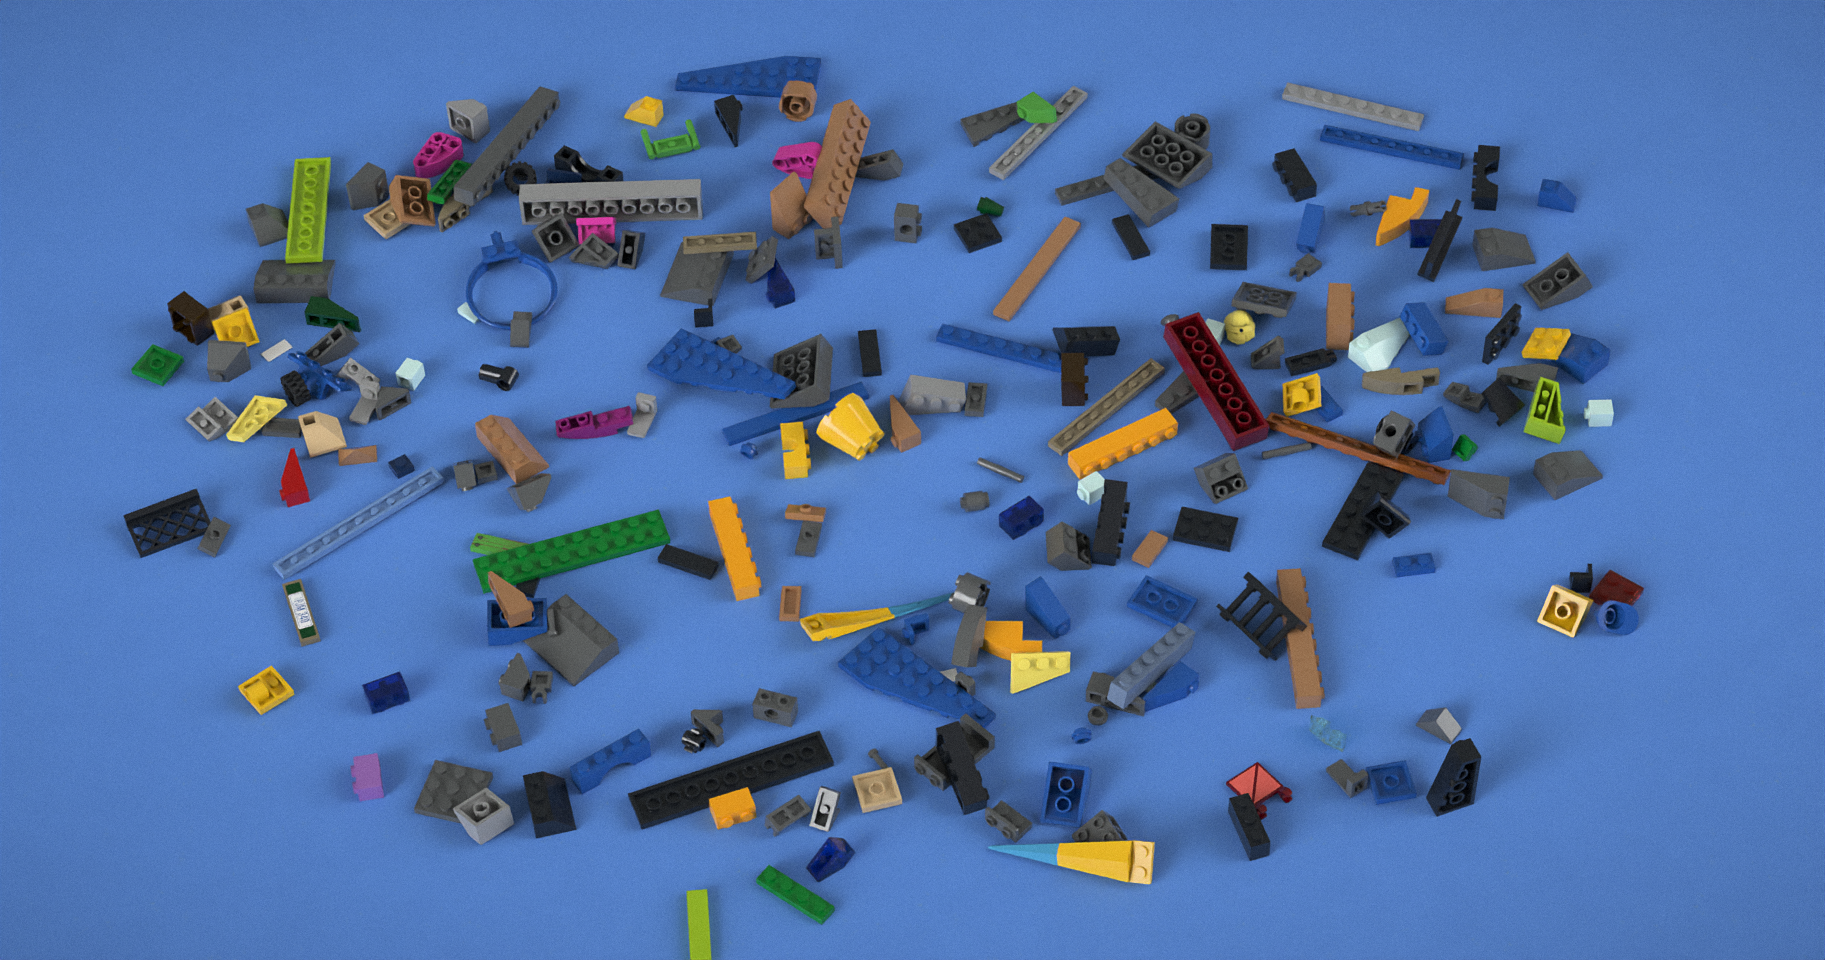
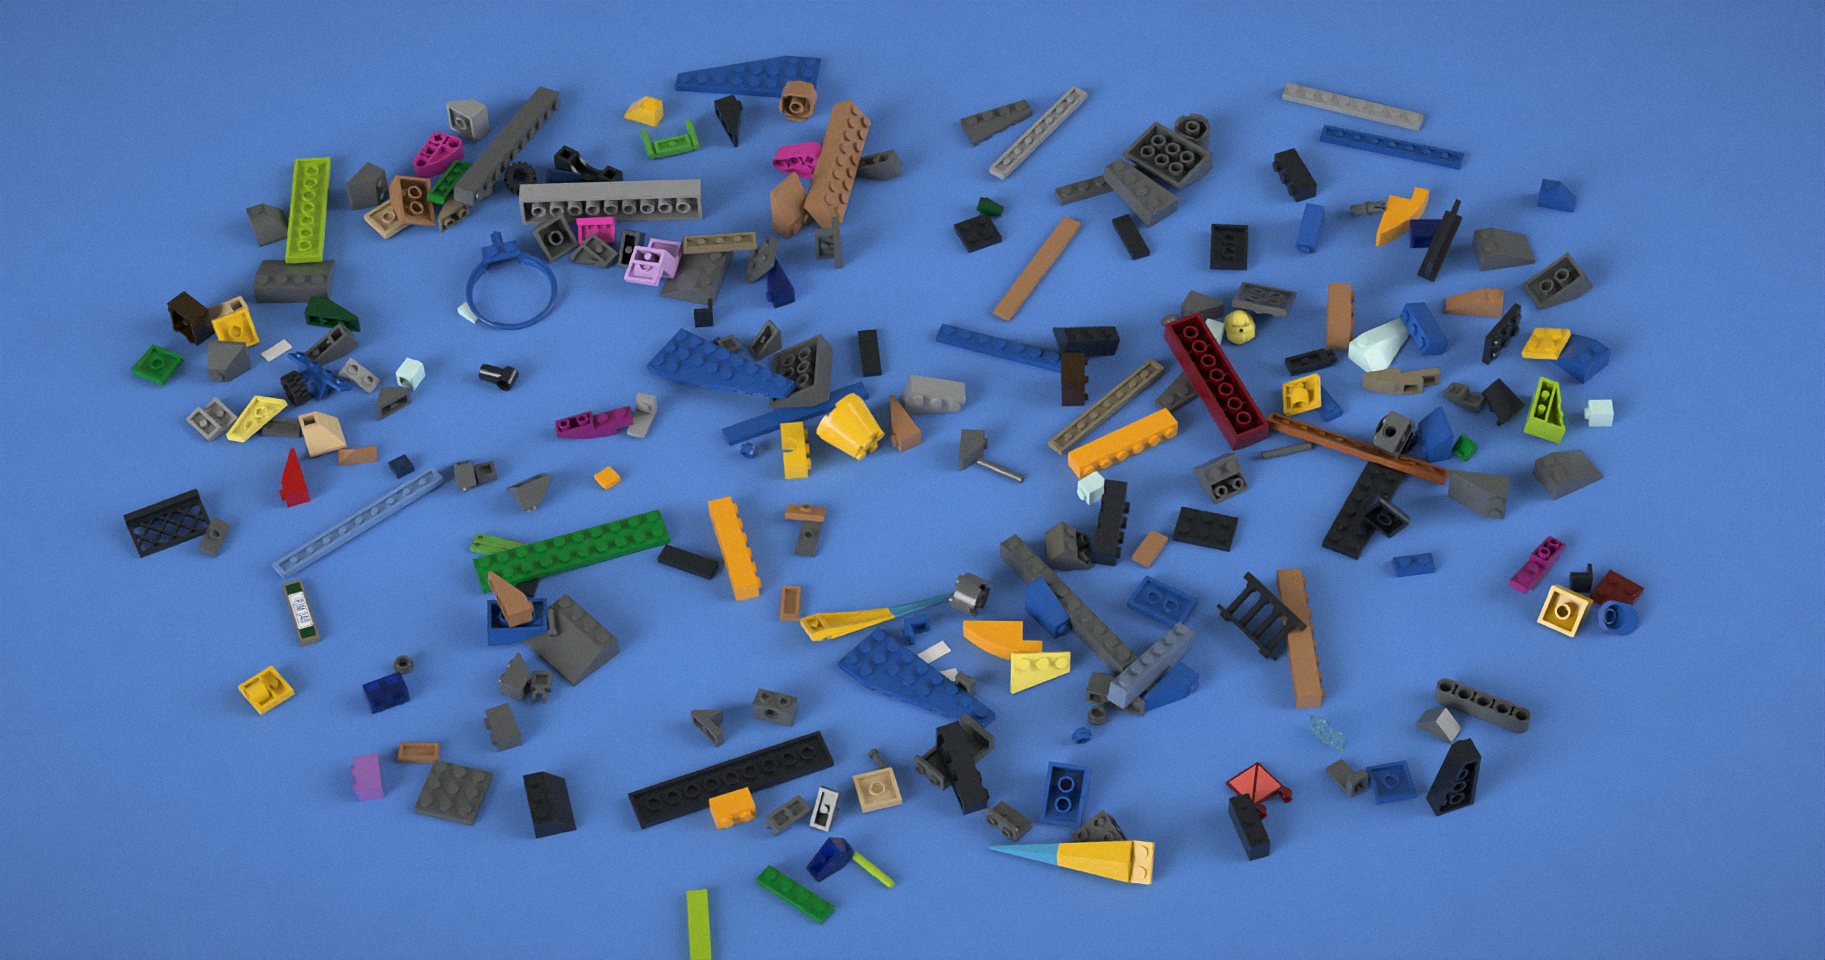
(367, 402): light grey bracket -> none
(403, 661): none -> dark grey plate
(418, 752): none -> medium nougat tile
(484, 816): light grey slope -> none
(510, 447): medium nougat slope -> none
(520, 329): dark grey slope -> none
(590, 771): blue arch -> none
(607, 478): none -> light orange tile
(653, 262): none -> lavender bracket
(694, 740): black gear -> none
(767, 341): none -> dark grey slope
(872, 869): none -> lime piece
(907, 223): dark grey brick -> none
(934, 652): none -> white sticker
(969, 636): dark grey slope -> none
(971, 447): none -> dark grey slope
(974, 501): dark grey brick -> none
(976, 399): dark grey plate -> none
(1021, 517): clear blue brick -> none
(1036, 109): bright green slope -> none
(1082, 619): none -> dark grey brick
(1205, 305): none -> dark grey slope
(1268, 355): dark grey slope -> none
(1305, 266): dark grey plate -> none
(1482, 705): none -> dark grey beam
(1485, 191): black arch -> none
(1526, 376): dark grey slope -> none
(1538, 566): none -> magenta slope

